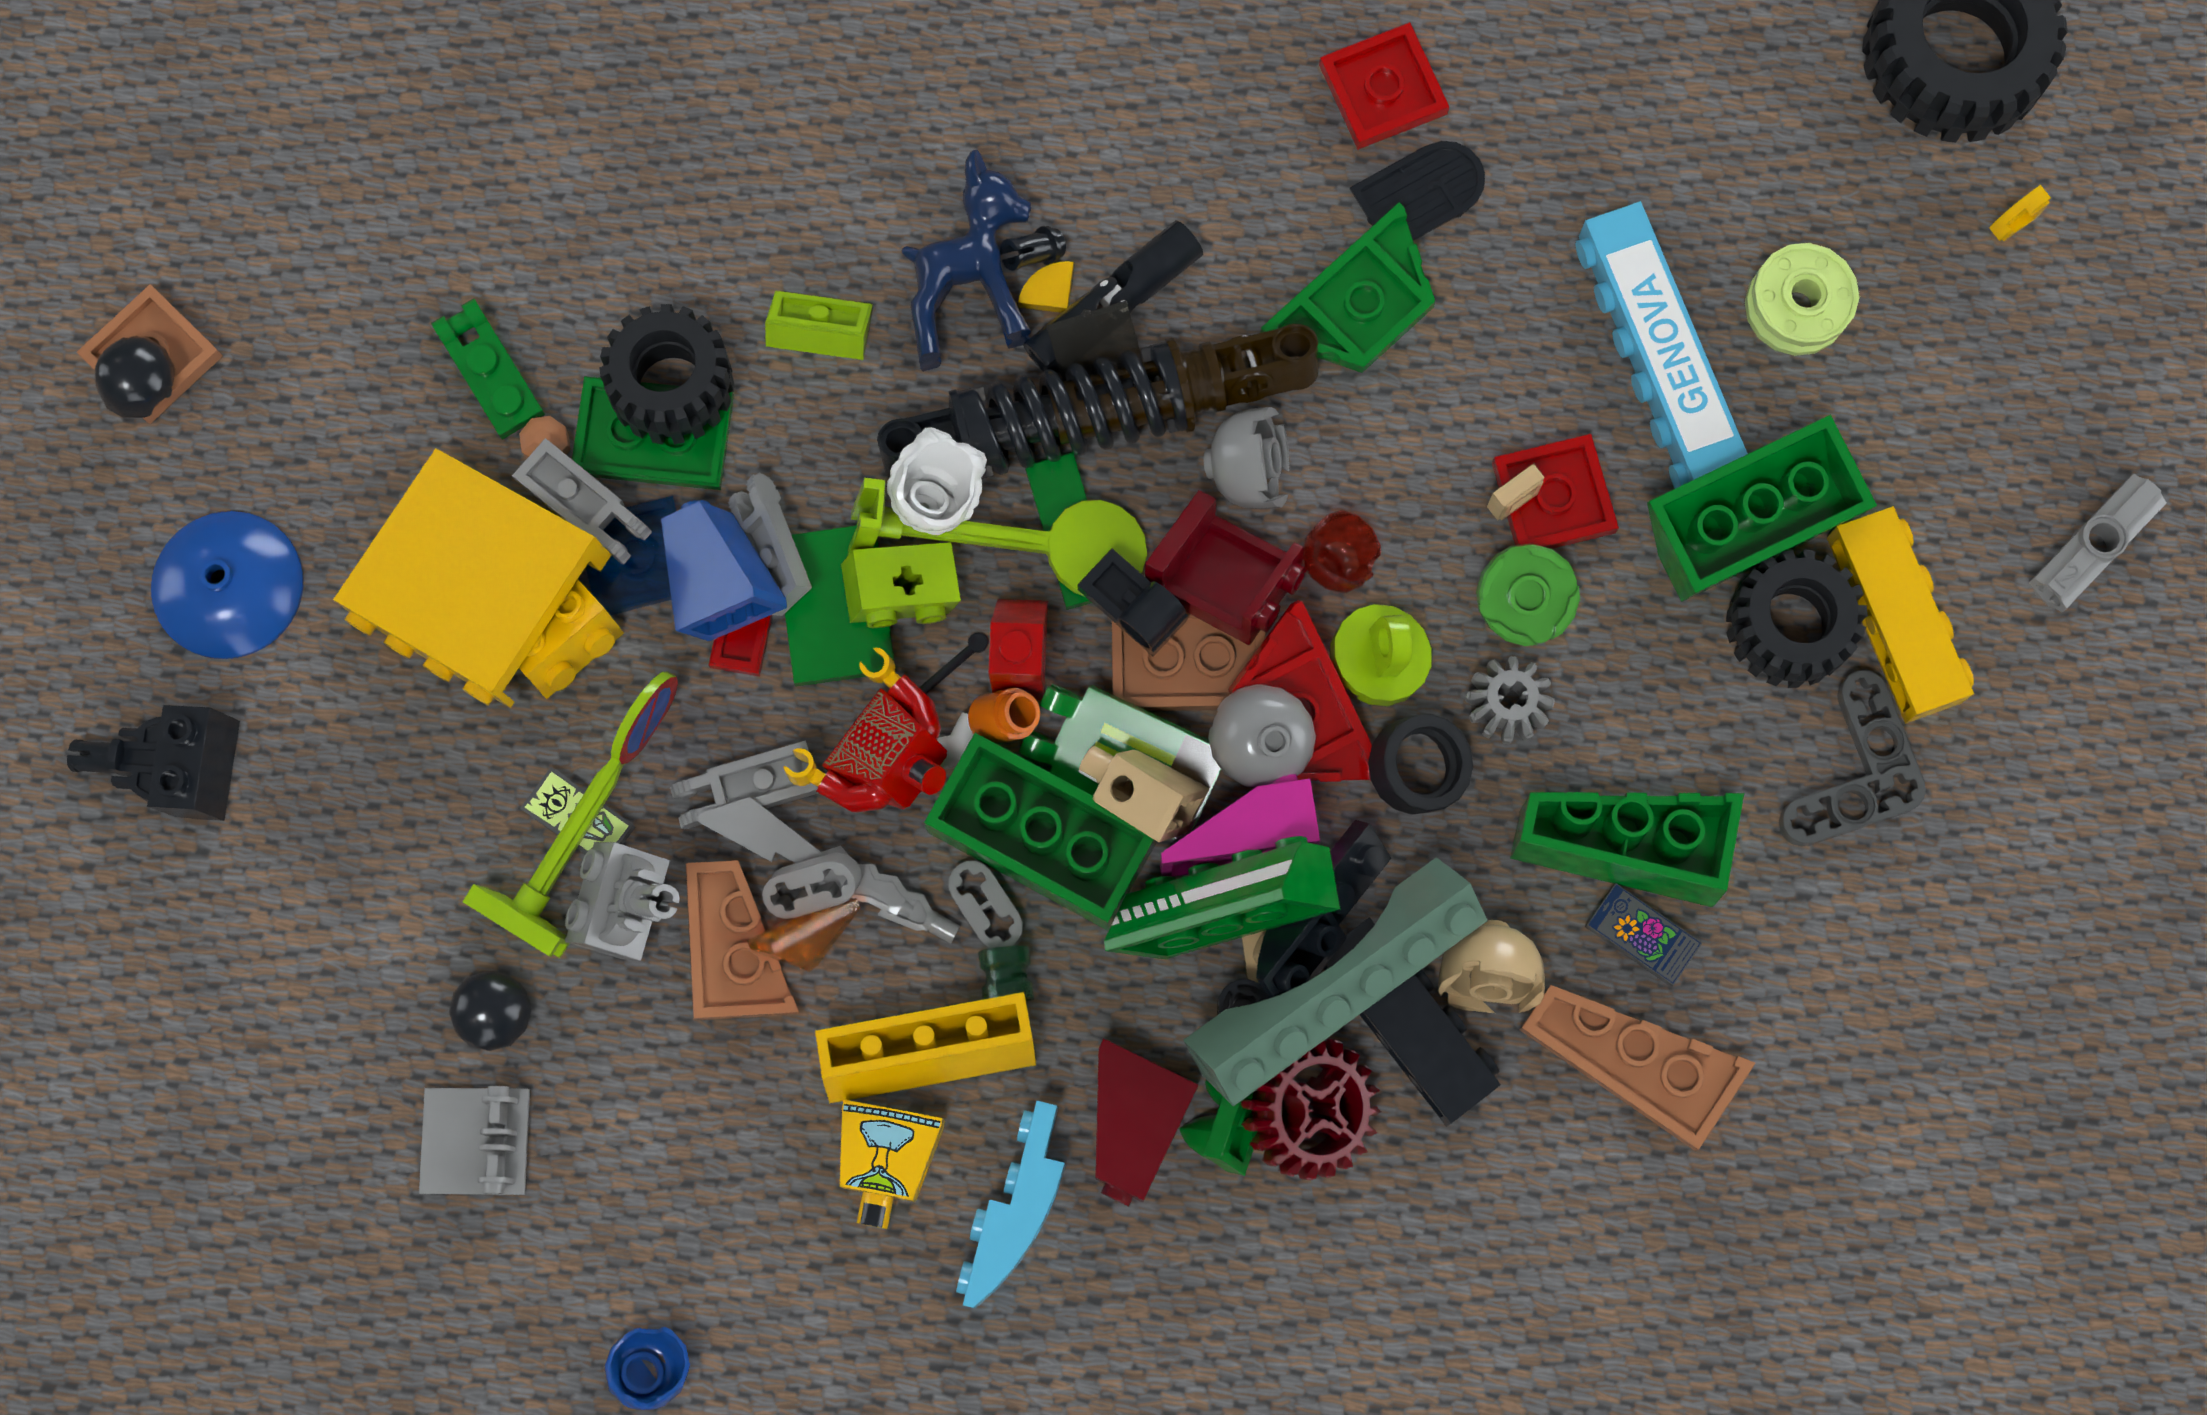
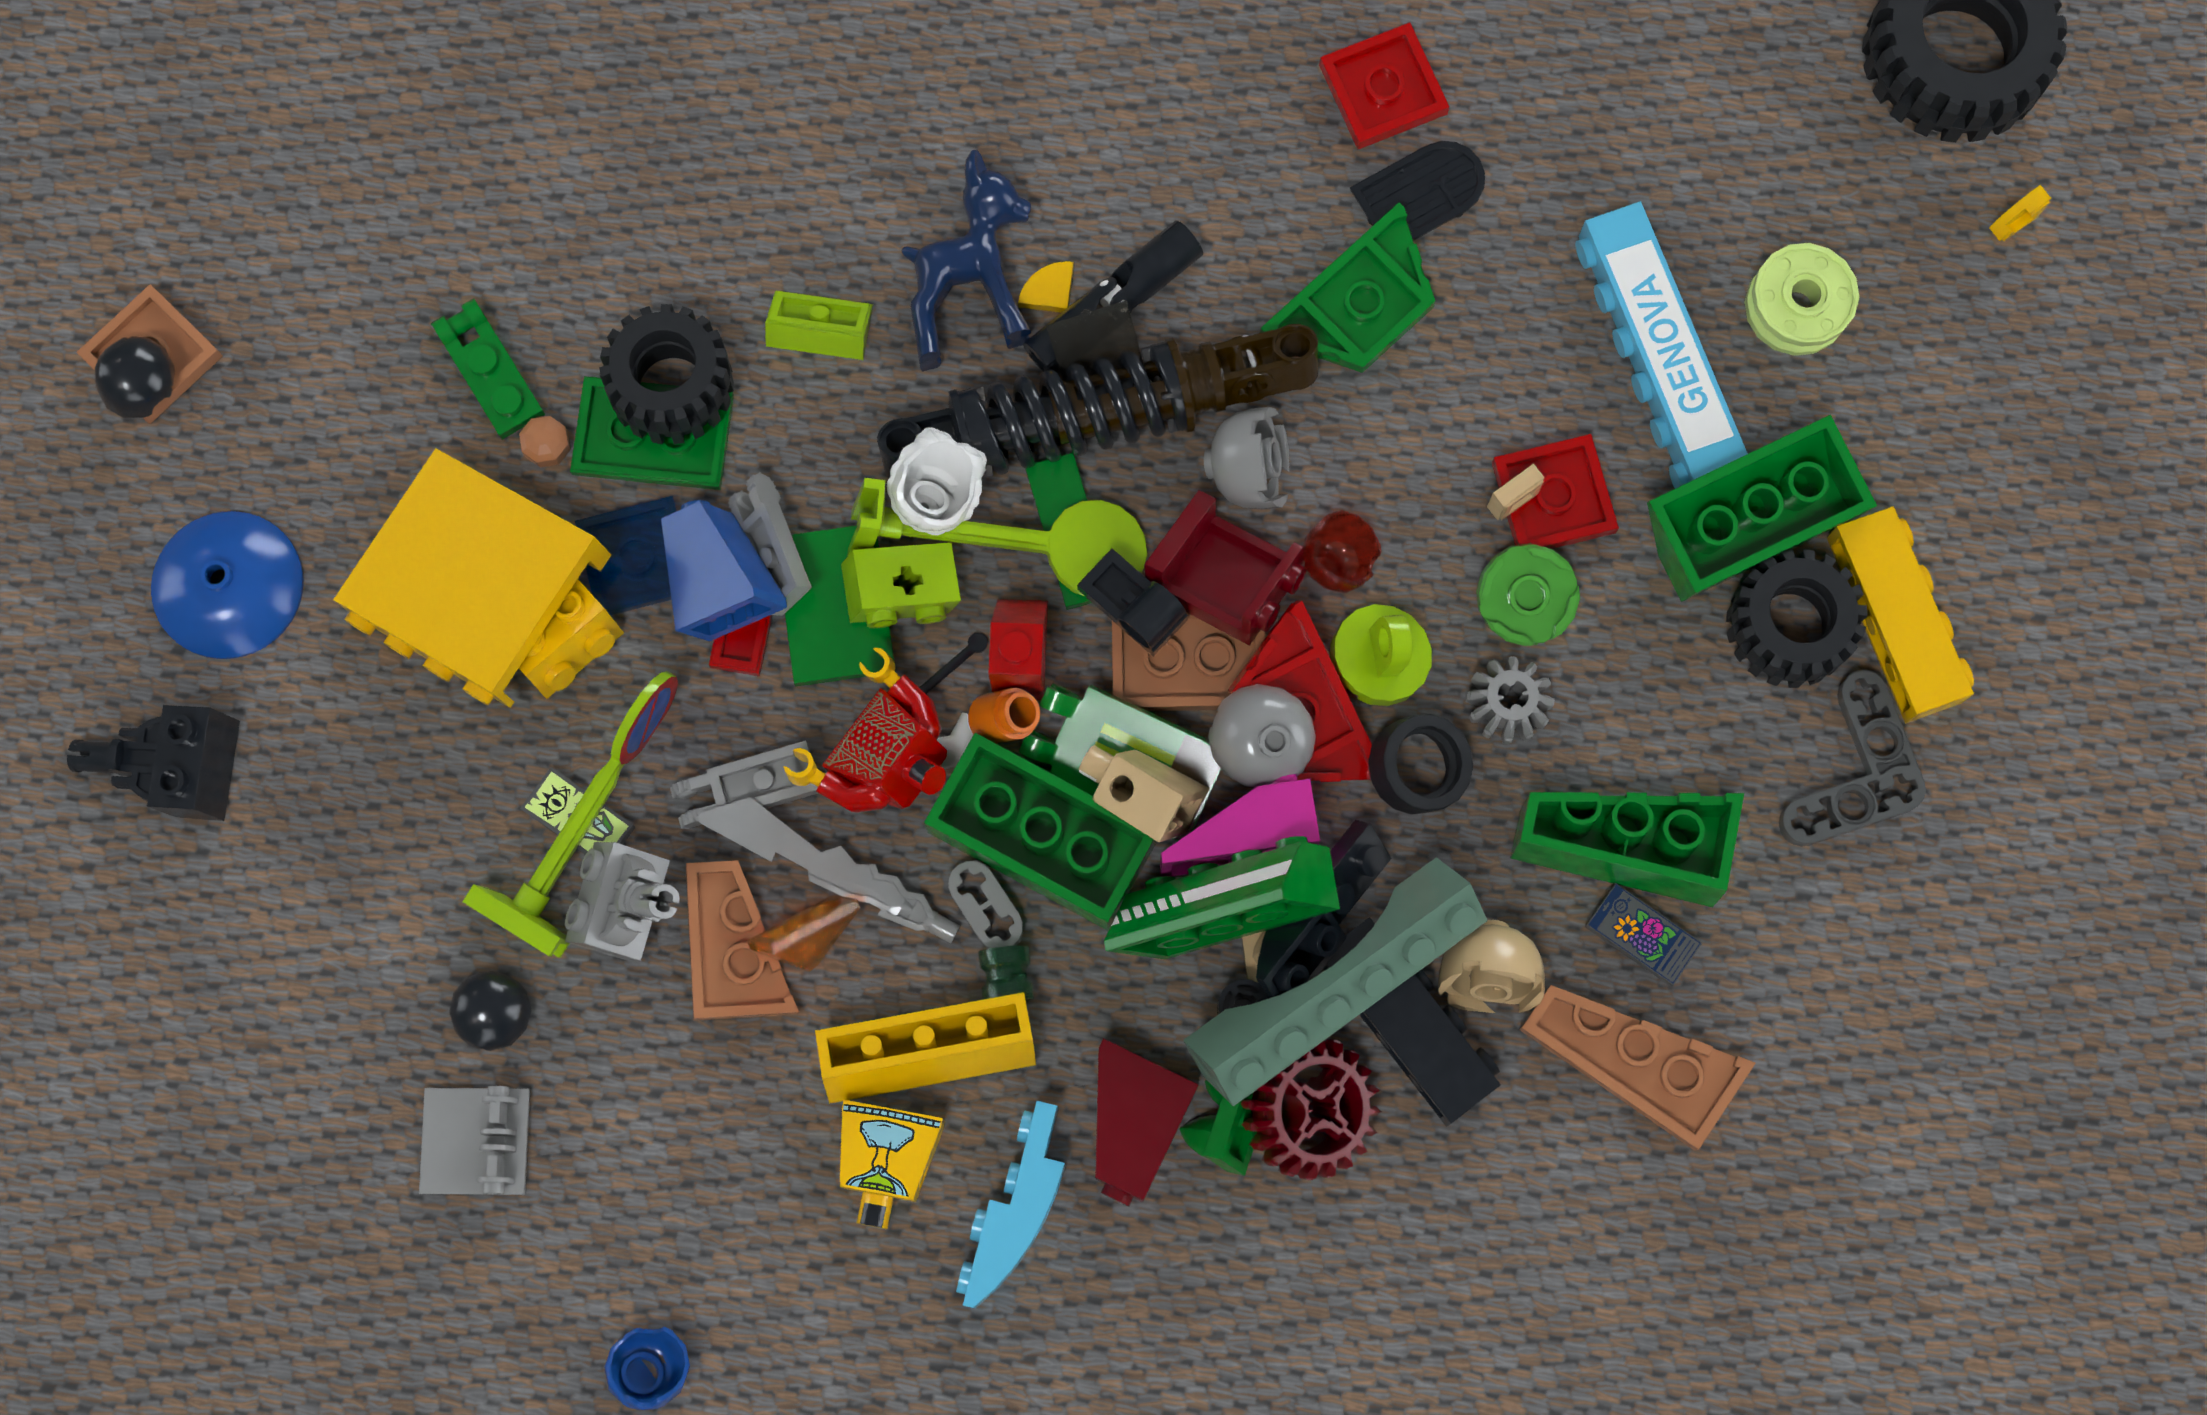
(577, 496): light grey hinge -> none
(815, 896): light grey beam -> none
(1043, 246): black pin -> none
(2116, 523): light grey piece -> none

